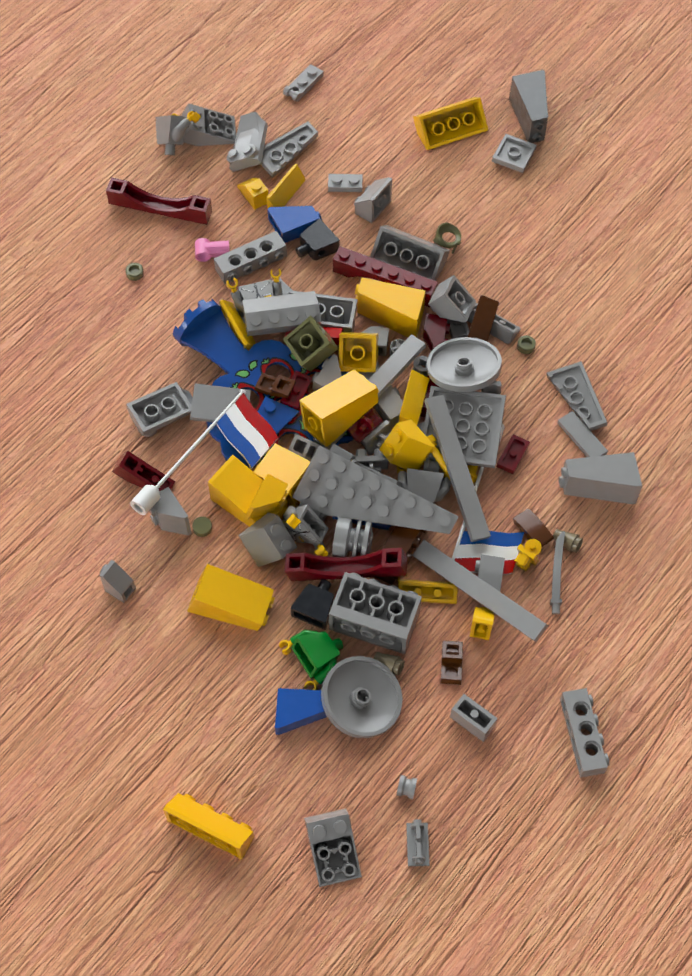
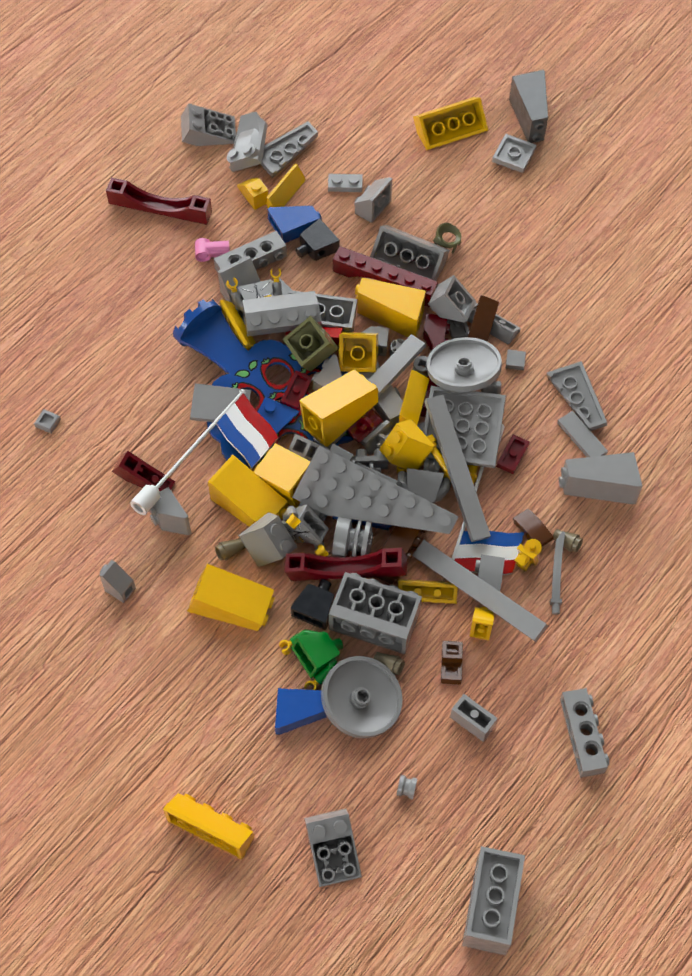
(47, 421): none -> light grey tile
(134, 271): olive tile -> none
(160, 408): light grey slope -> none
(171, 130): light grey torso -> none
(202, 526): olive tile -> none
(229, 548): none -> dark tan cone
(241, 270): none -> light grey slope
(268, 497): yellow slope -> none
(275, 386): reddish brown slope -> none
(303, 83): light grey plate -> none
(417, 843): light grey hinge -> none
(493, 901): none -> light grey brick
(515, 359): none -> light grey tile
(526, 344): olive tile -> none

